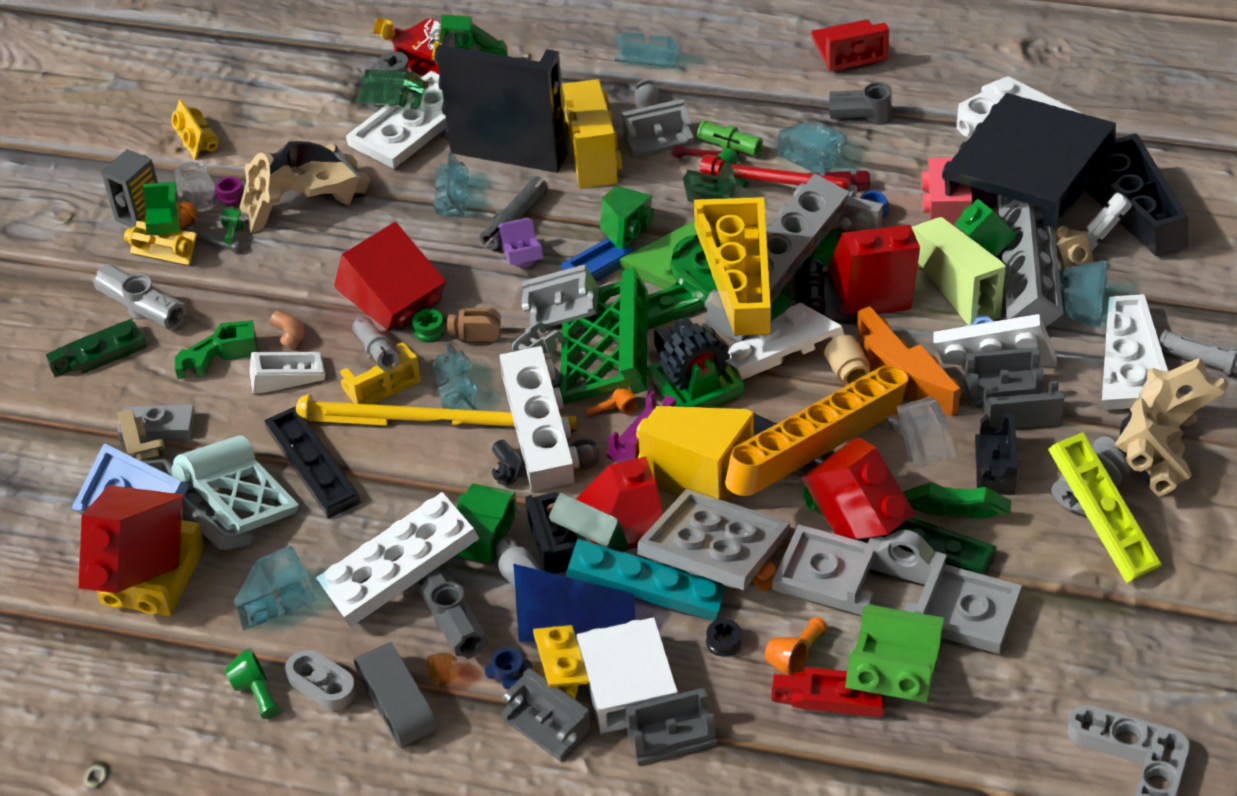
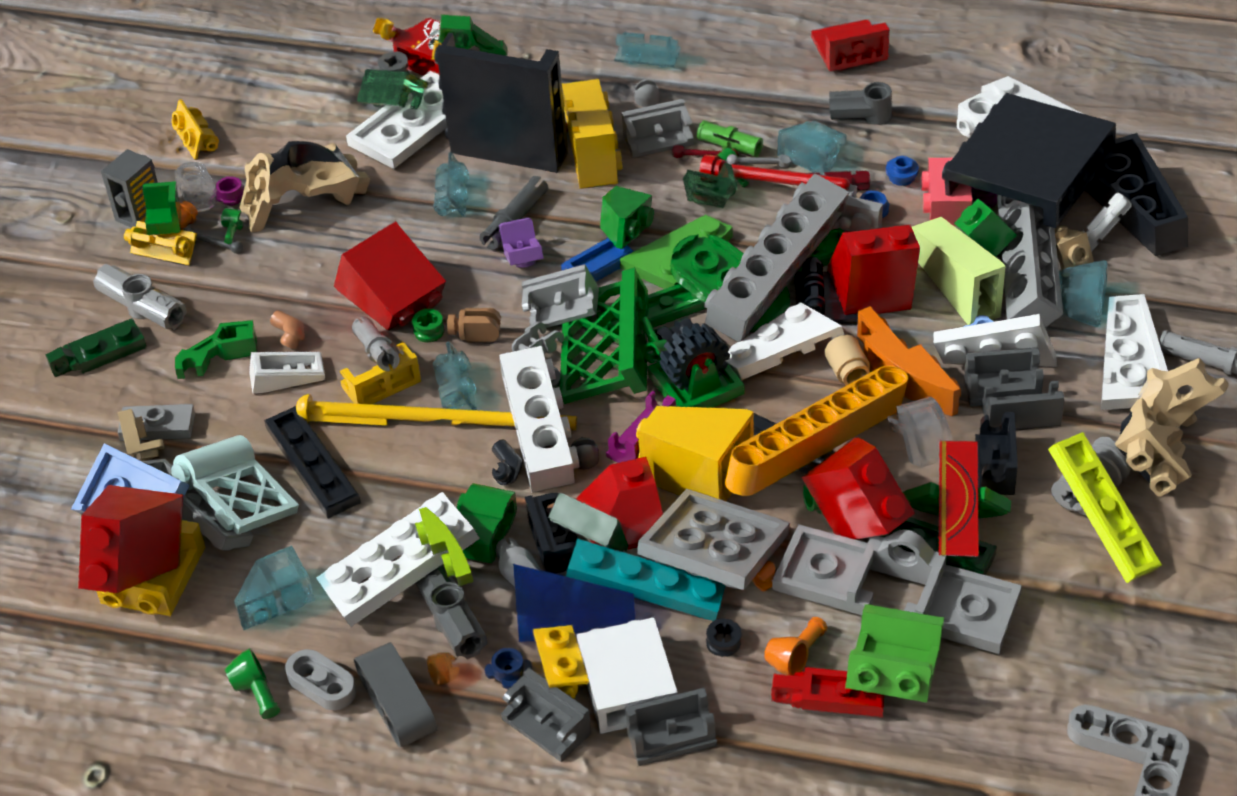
(439, 537): none -> lime slope
(621, 398): orange hand -> none
(655, 346): none -> green hand
(737, 255): yellow wedge -> none
(783, 160): none -> light grey hinge
(902, 170): none -> blue plate
(958, 498): none -> red sticker

